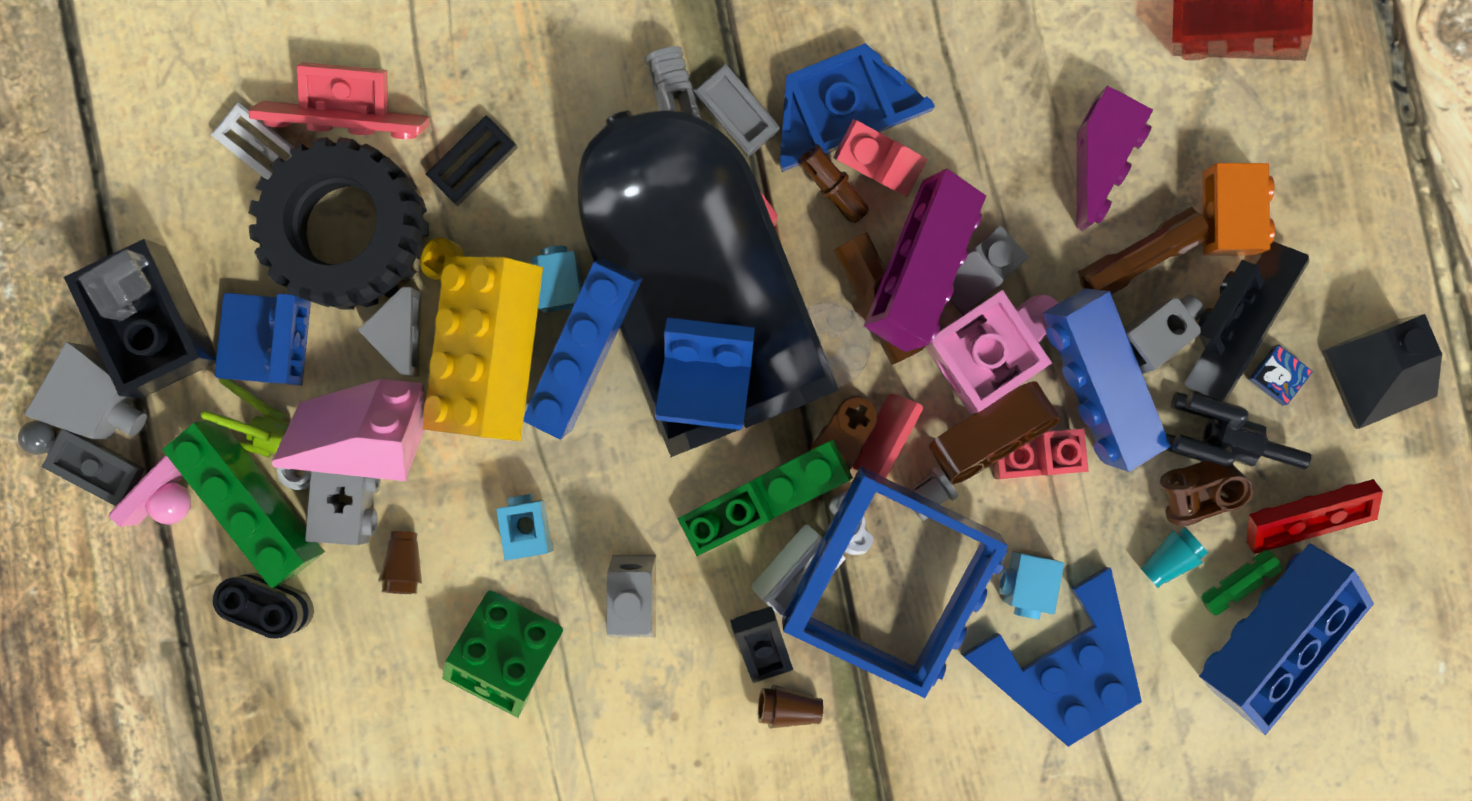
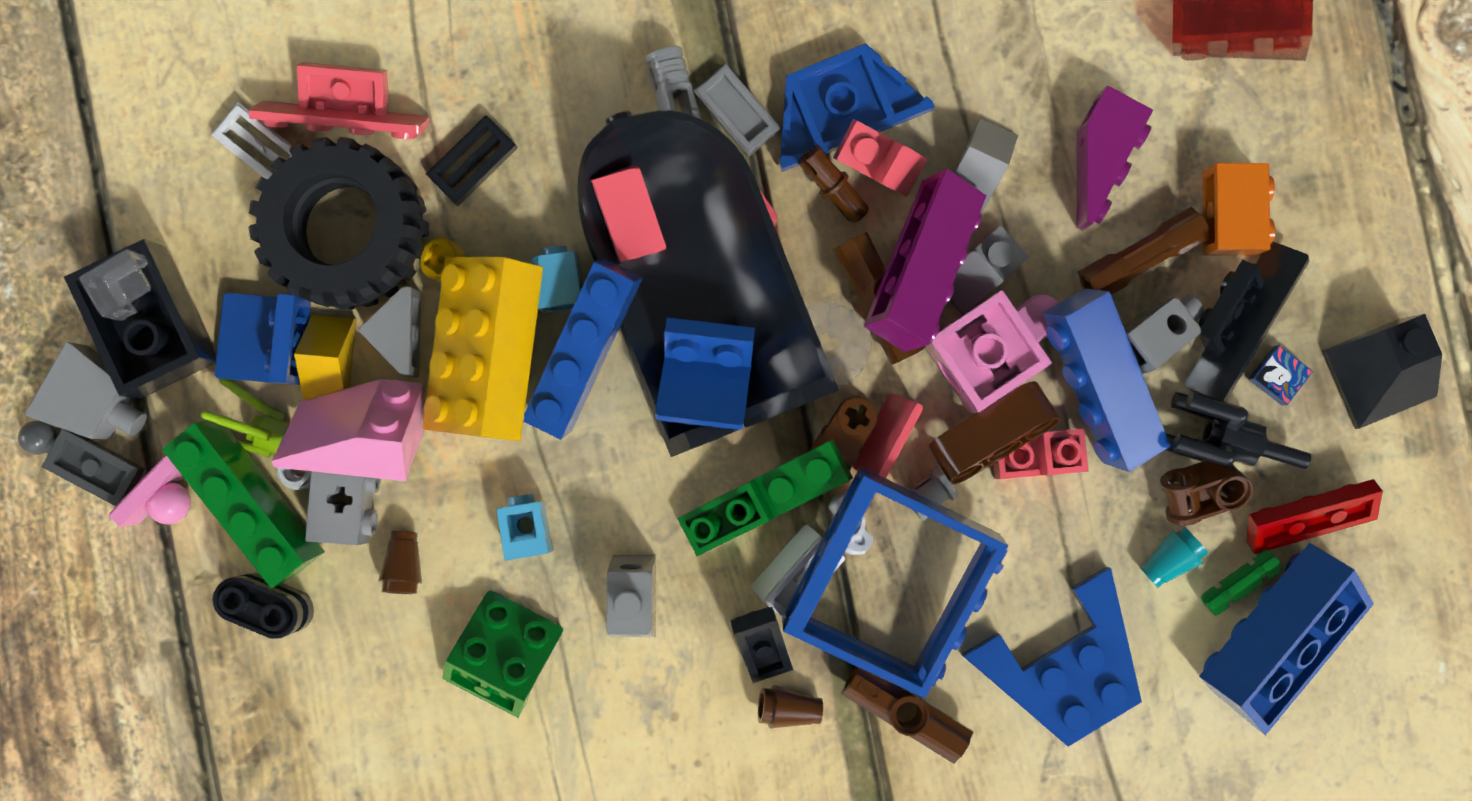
(325, 355): none -> yellow slope
(628, 213): none -> coral slope
(928, 727): none -> reddish brown piece
(986, 157): none -> light grey slope
(1031, 584): medium azure brick -> none

